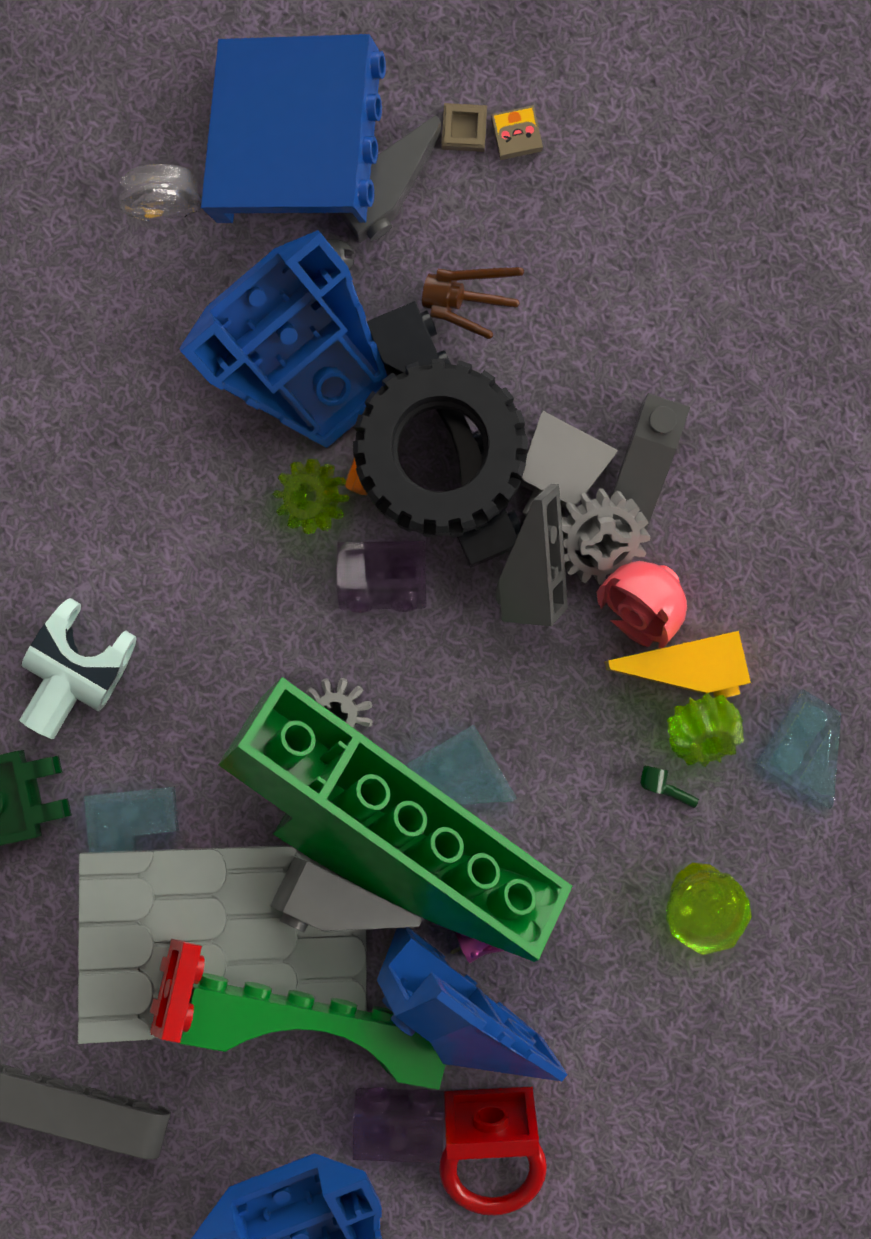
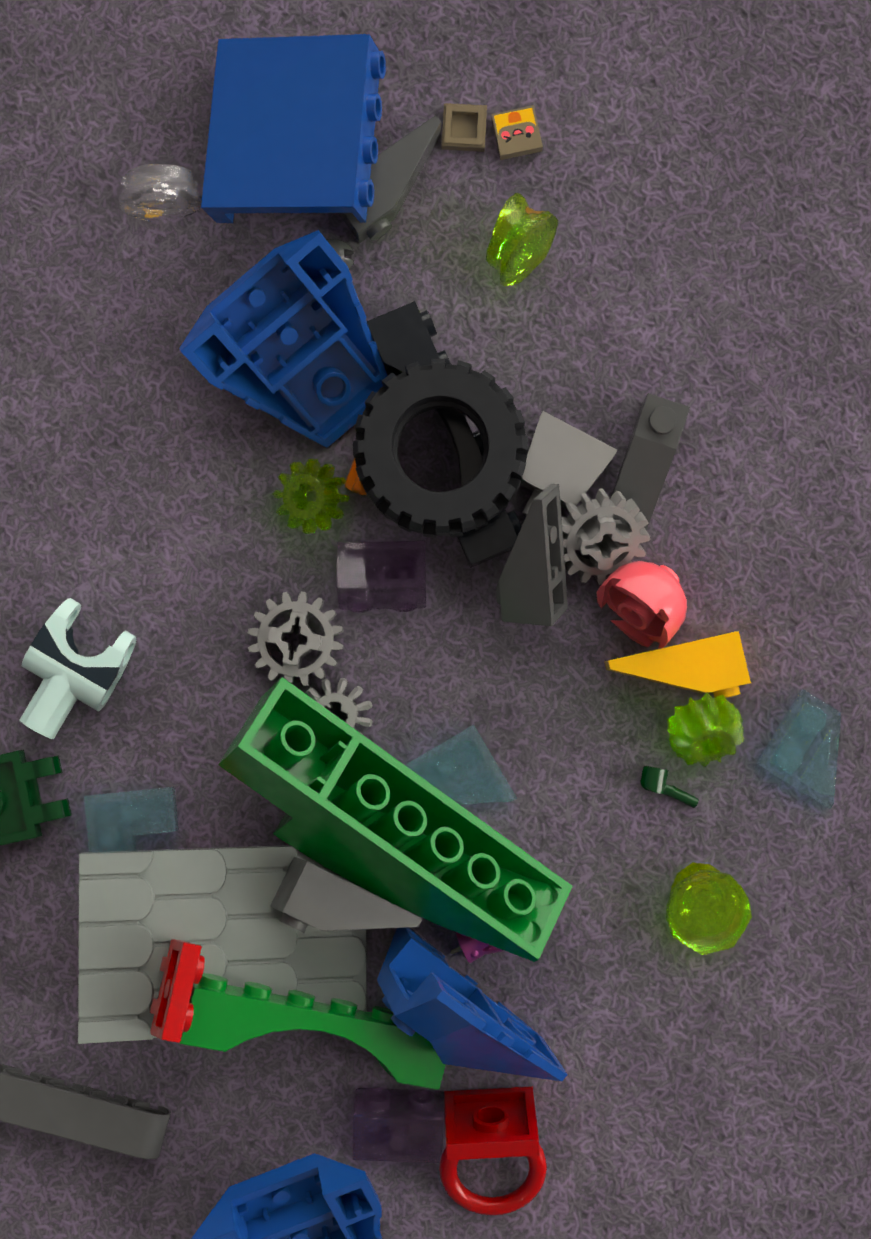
(267, 634): none -> light grey gear
(444, 293): reddish brown plant -> none
(520, 240): none -> clear neon green hat

